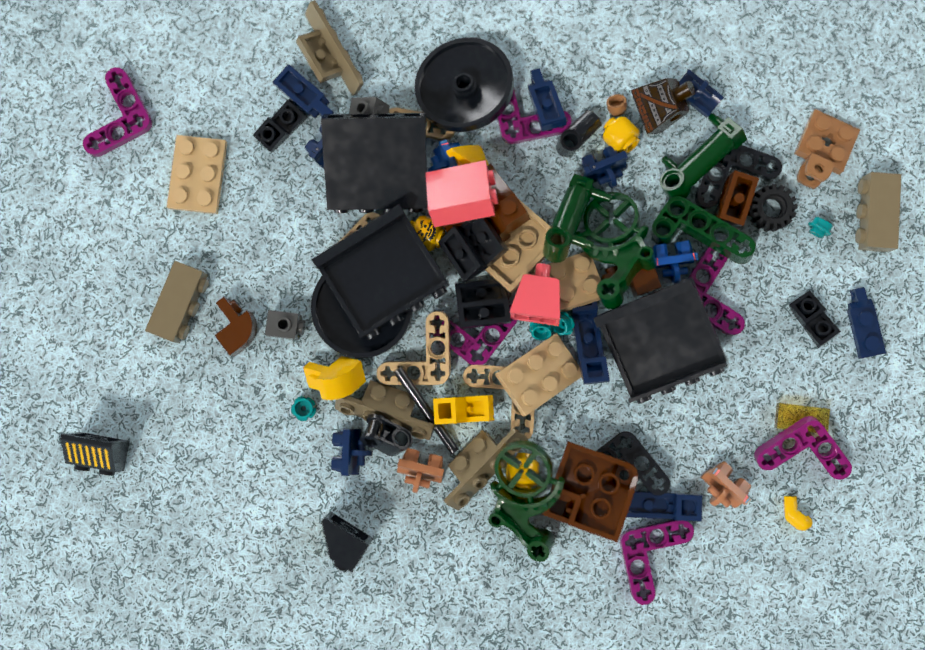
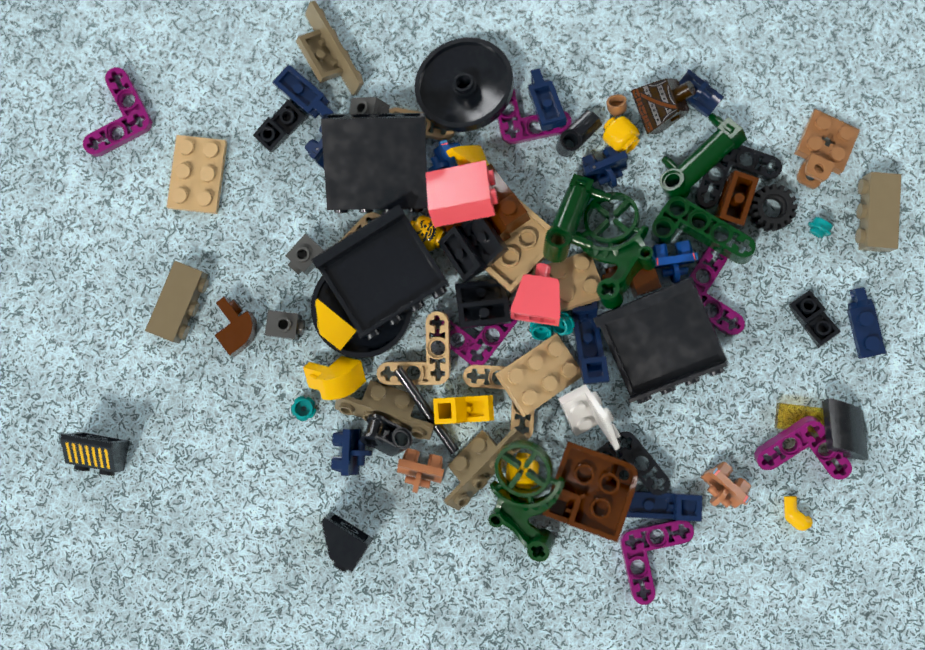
(302, 253): none -> dark grey brick
(332, 326): none -> yellow slope
(585, 412): none -> white bracket
(845, 429): none -> black slope

